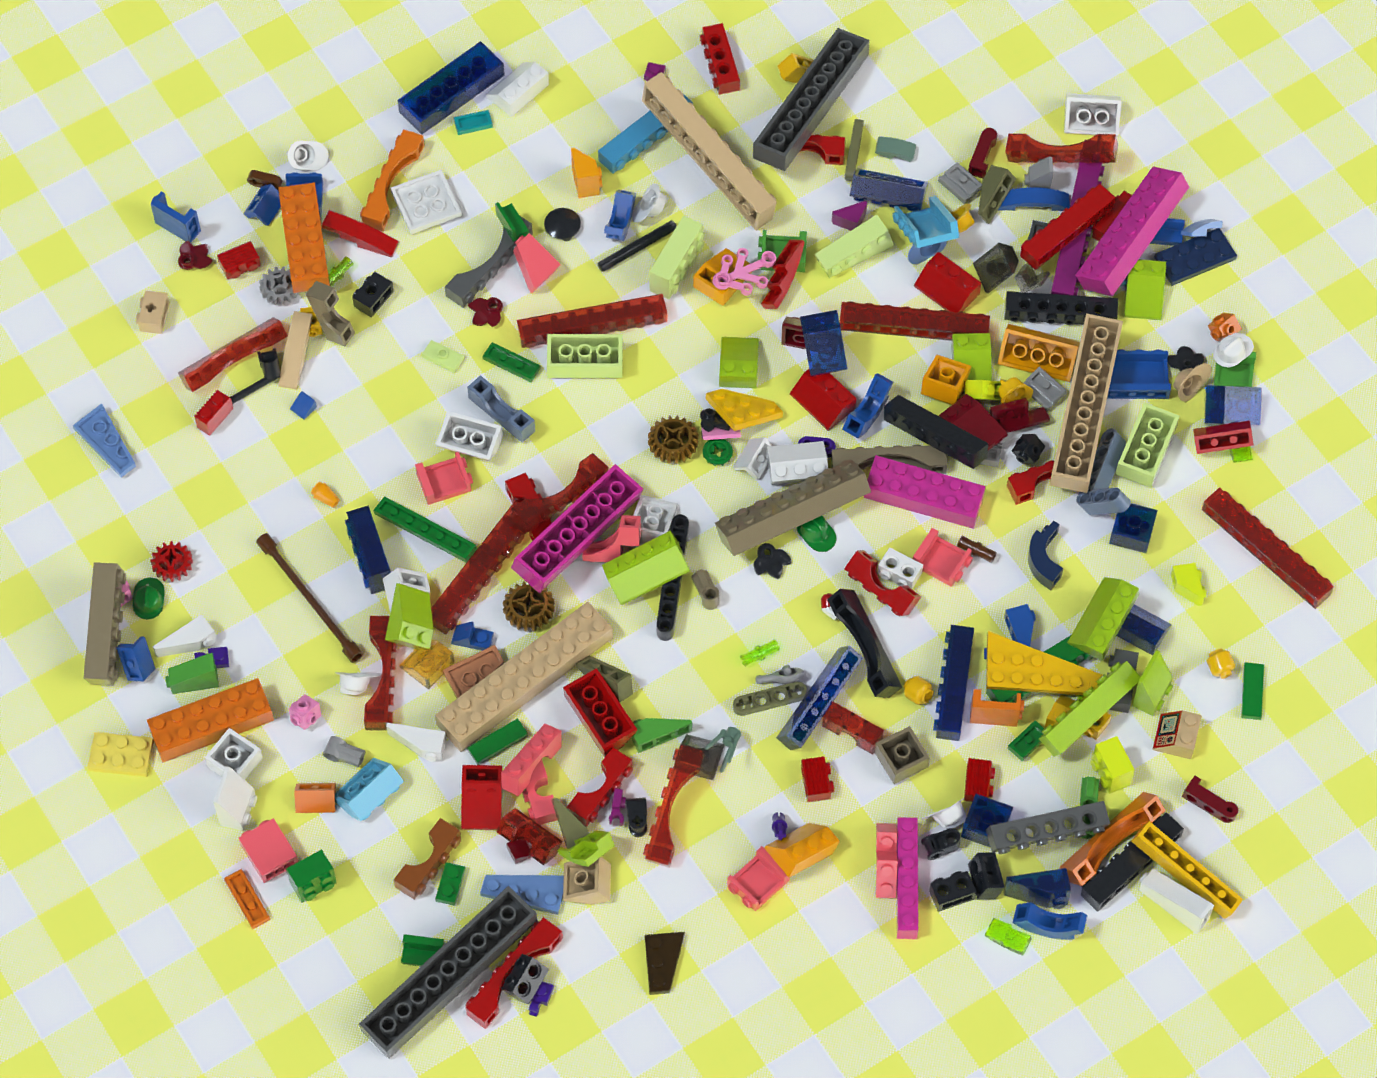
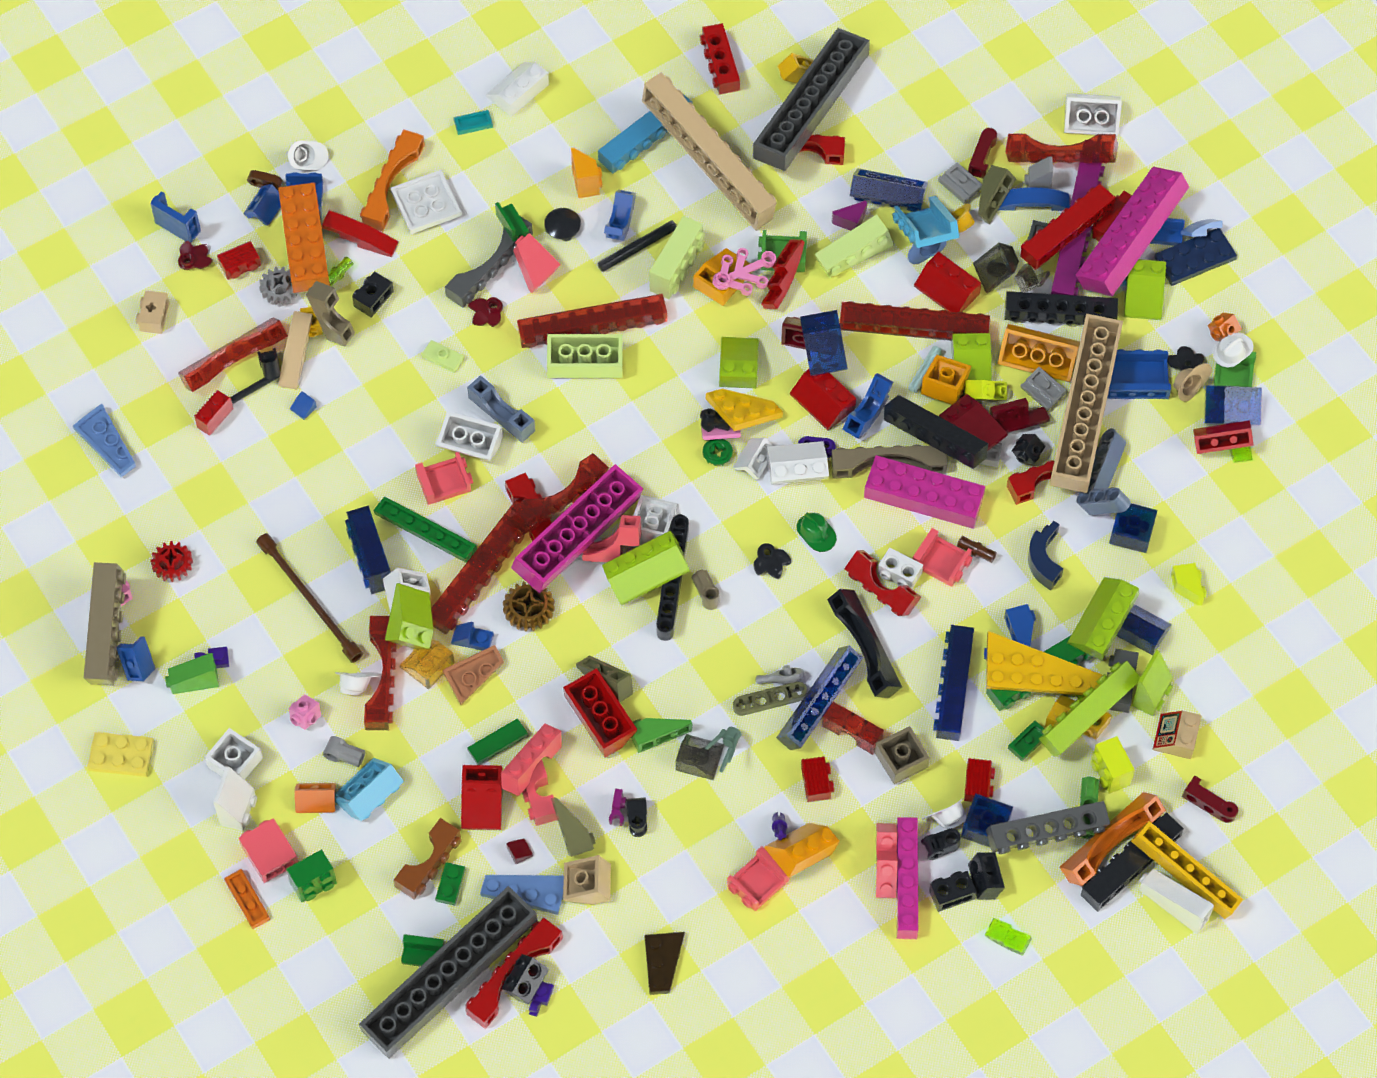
(148, 598): green piece -> none
(189, 638): white slope -> none
(209, 718): orange brick -> none
(325, 494): light orange cone -> none
(422, 741): white slope -> none
(451, 87): clear blue brick -> none
(511, 362): green tile -> none
(519, 826): clear red arch -> none
(524, 676): tan brick -> none
(587, 805): red arch -> none
(588, 848): lime slope -> none
(650, 204): white piece -> none
(653, 69): magenta plate -> none
(673, 432): pearl gold gear -> none
(686, 766): clear red arch -> none
(759, 652): clear neon green pin -> none
(792, 507): dark tan brick -> none
(826, 608): arm -> none
(854, 149): olive beam -> none
(895, 147): sand green slope -> none
(916, 383): none -> light aqua axle
(918, 690): yellow head -> none
(995, 712): orange panel -> none
(1014, 390): yellow piece -> none
(1043, 888): clear blue slope -> none
(1049, 924): blue arch -> none
(1147, 445): yellowish green brick -> none
(1220, 663): yellow head -> none
(1252, 691): green tile -> none
(1267, 547): clear red brick -> none

